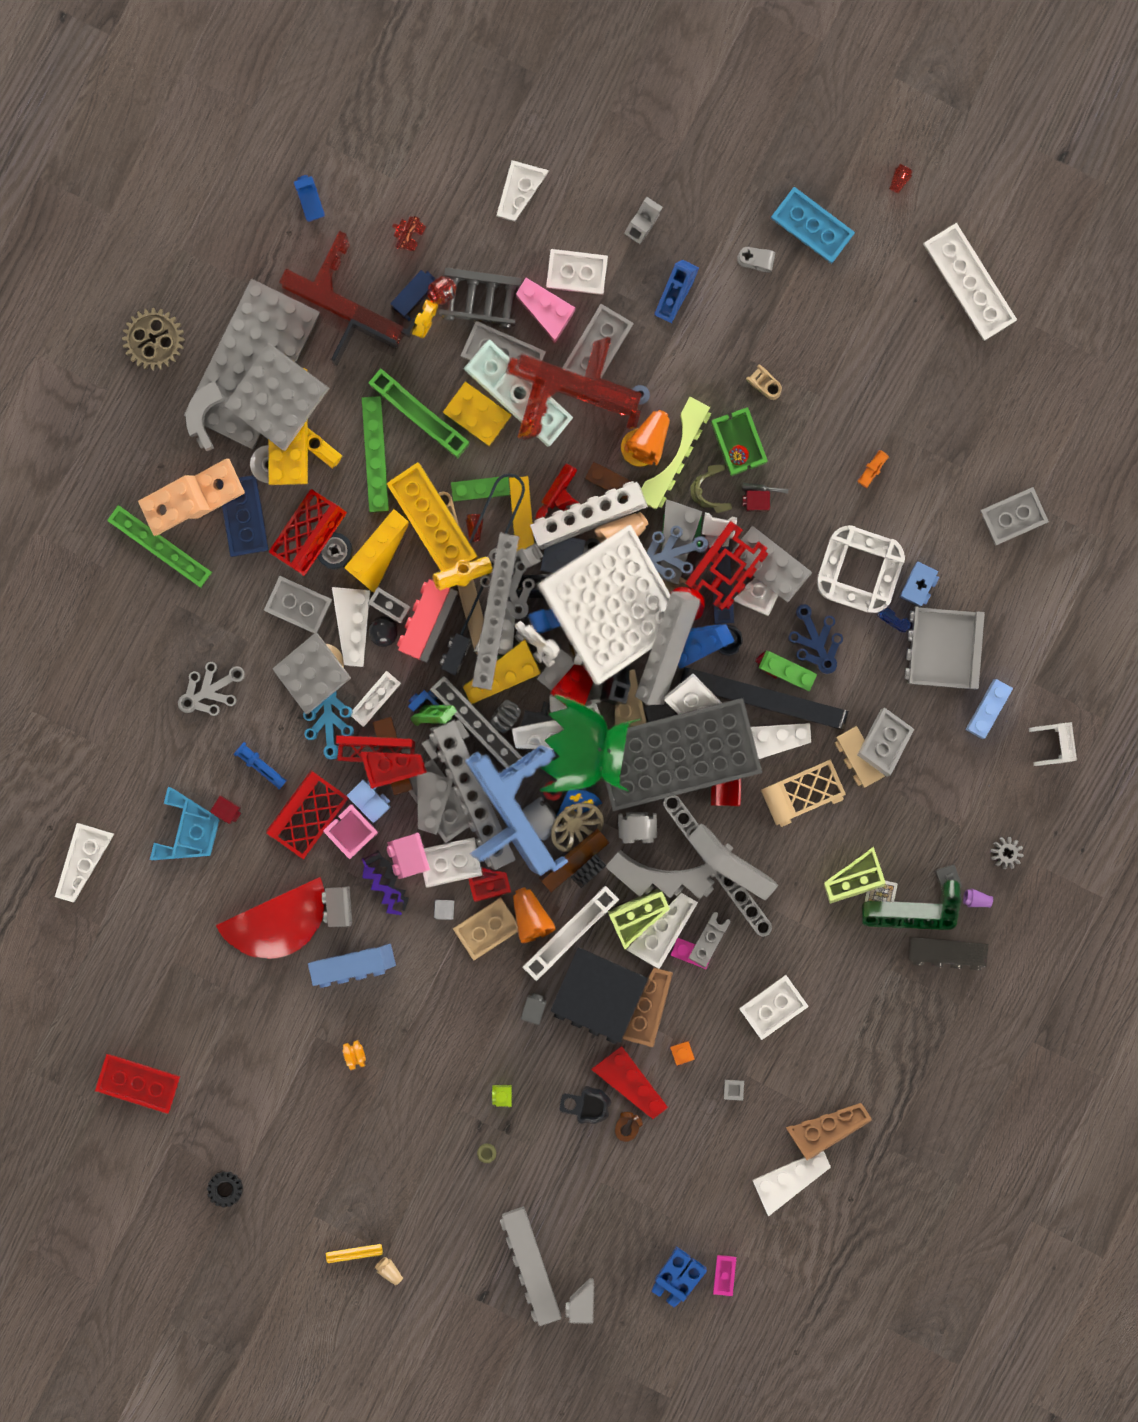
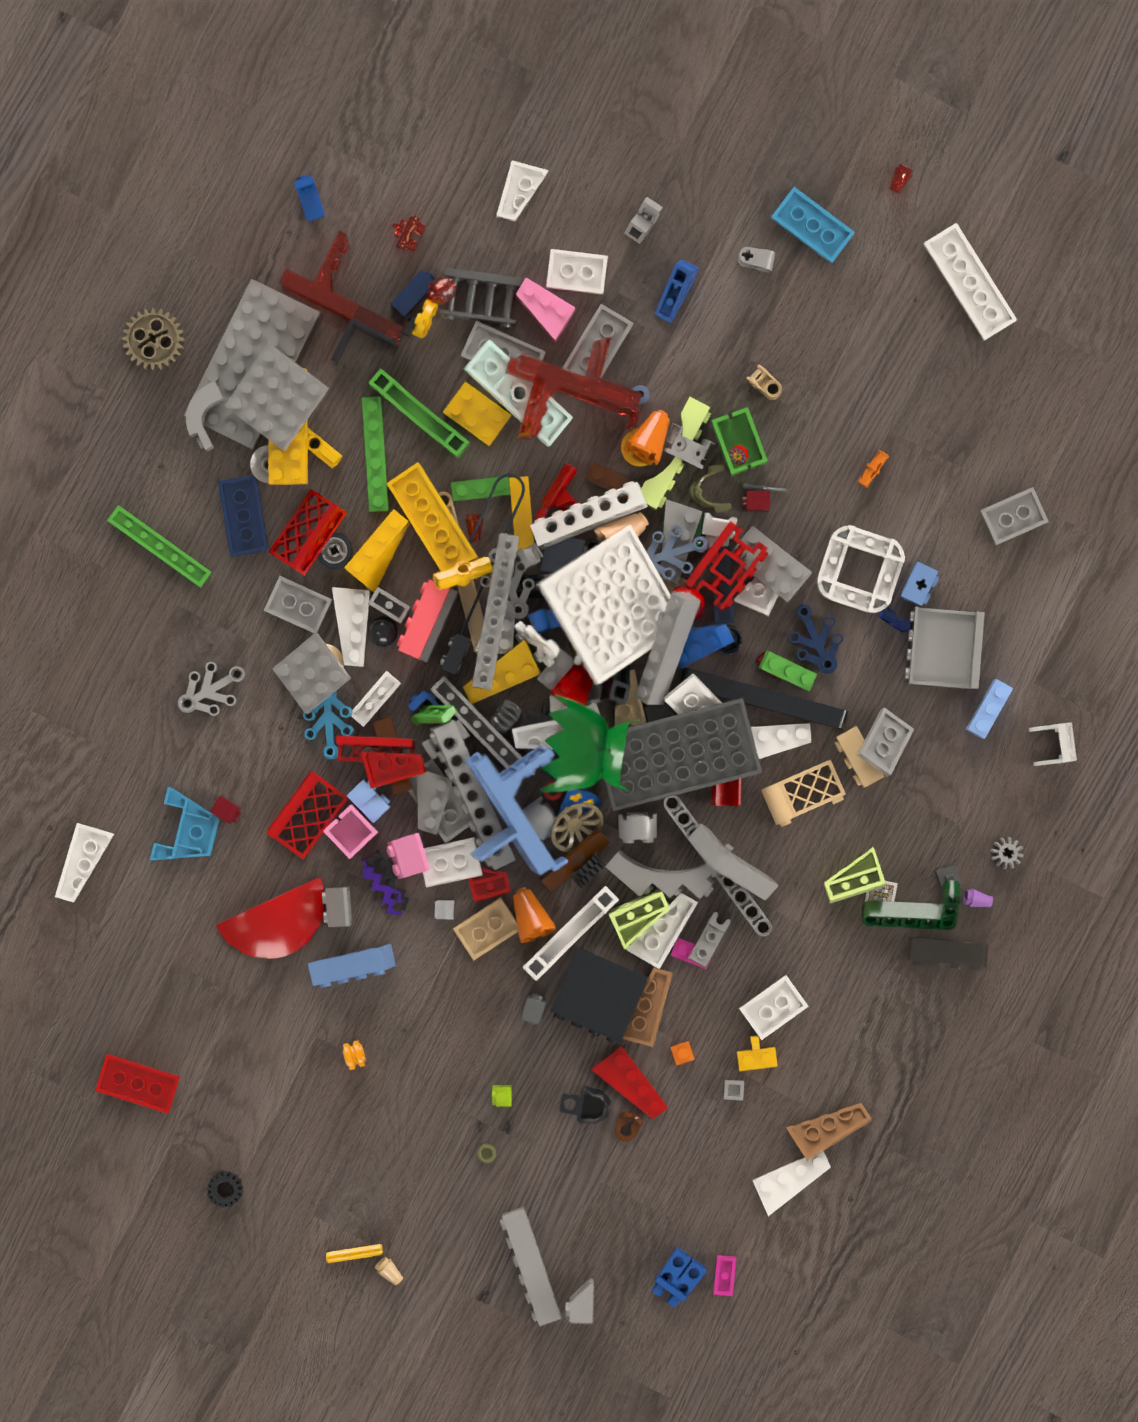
(191, 497): light nougat bracket -> none
(252, 759): blue pin -> none
(687, 449): none -> light grey piece
(756, 1057): none -> yellow plate

